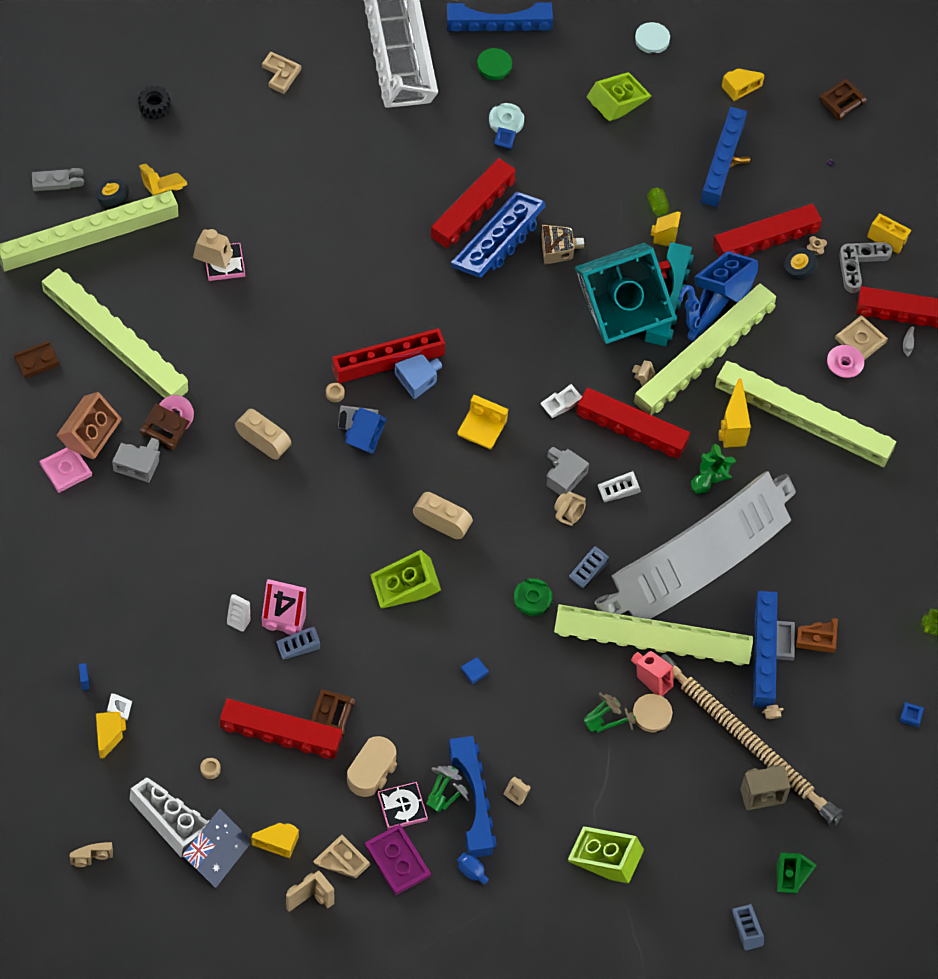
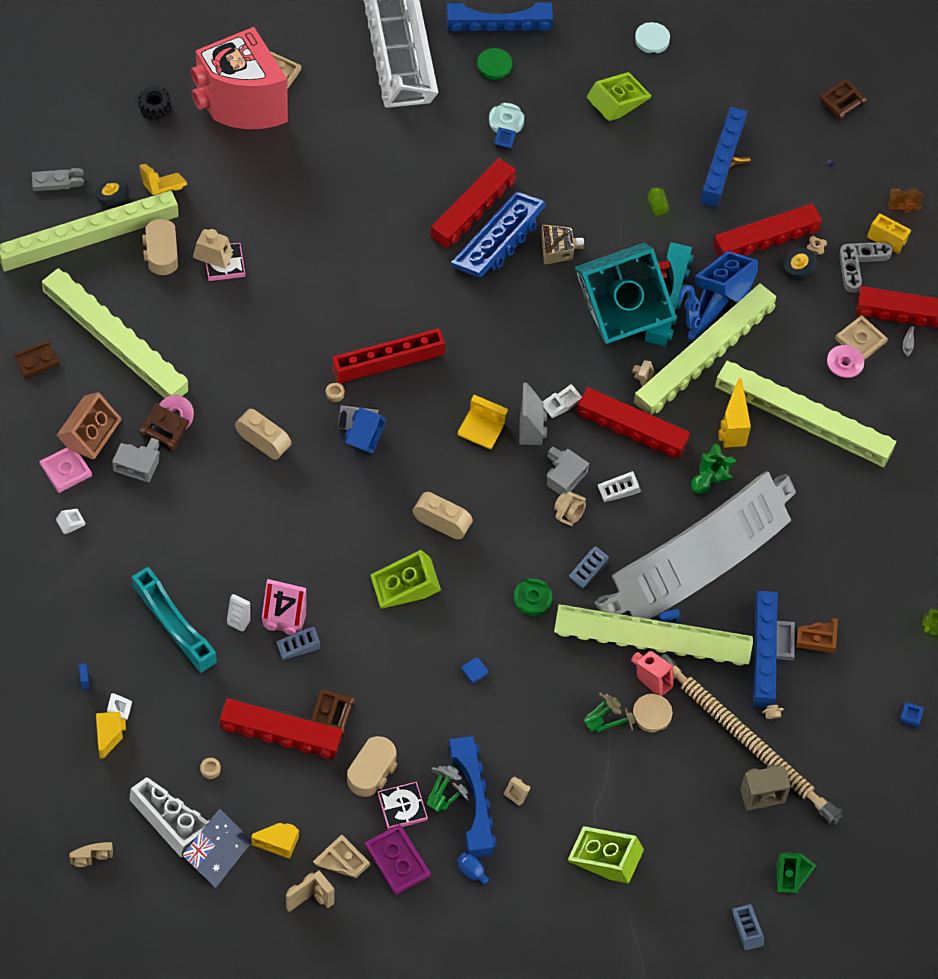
(70, 520): none -> white slope
(158, 601): none -> teal arch
(161, 247): none -> tan brick
(240, 82): none -> coral brick
(417, 374): medium blue torso -> none
(531, 418): none -> light grey slope
(666, 229): yellow slope -> none
(670, 616): none -> blue tile
(741, 82): yellow slope -> none
(905, 200): none -> clear orange hips

